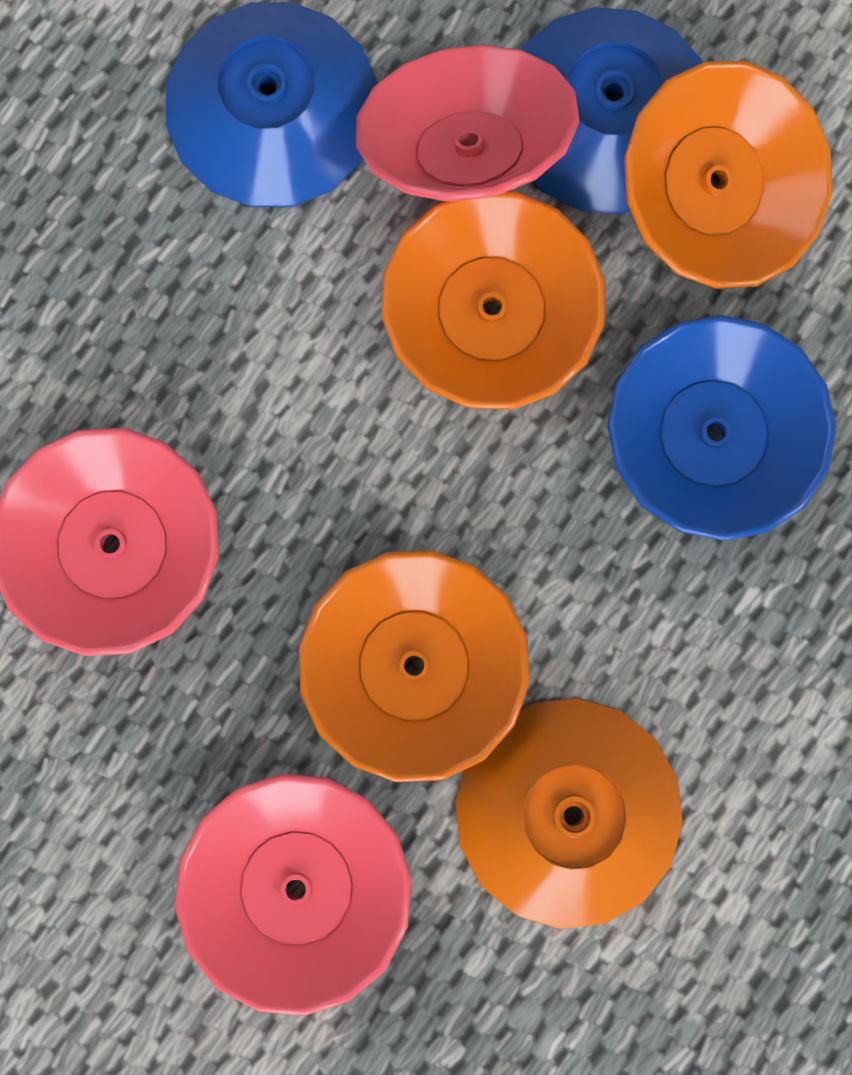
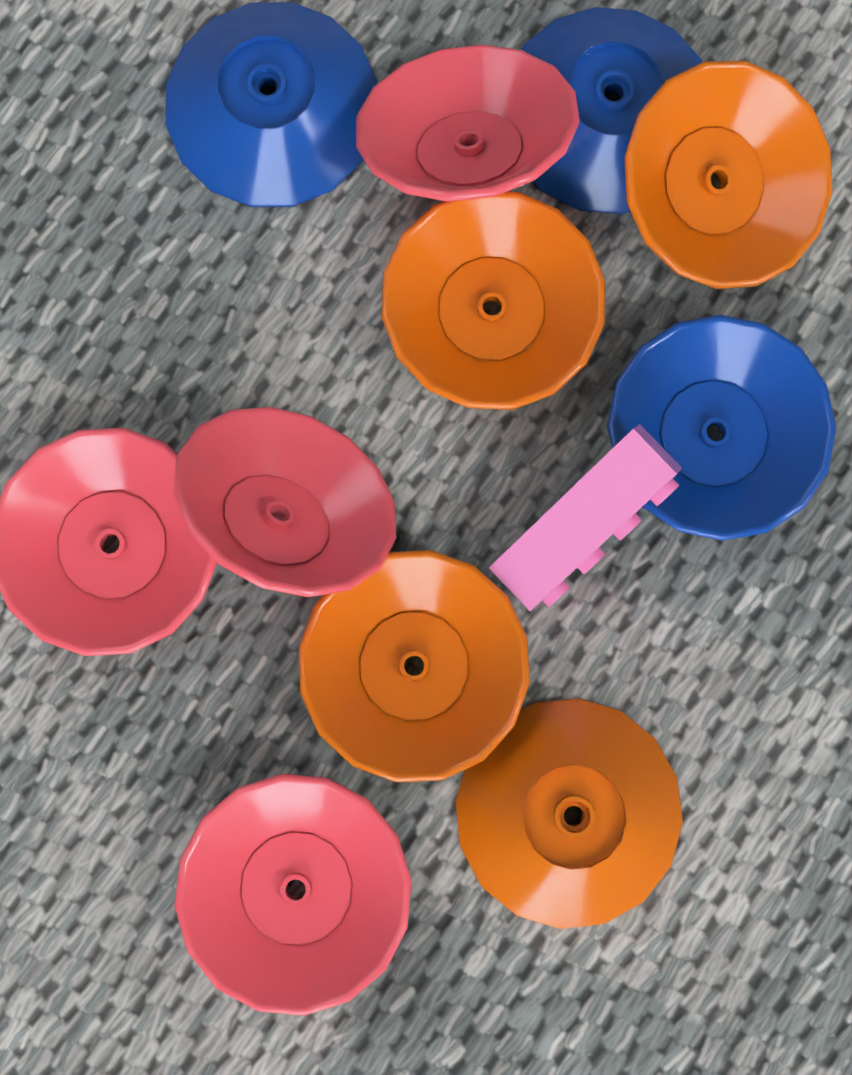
(285, 501): none -> coral dish
(585, 517): none -> bright pink brick

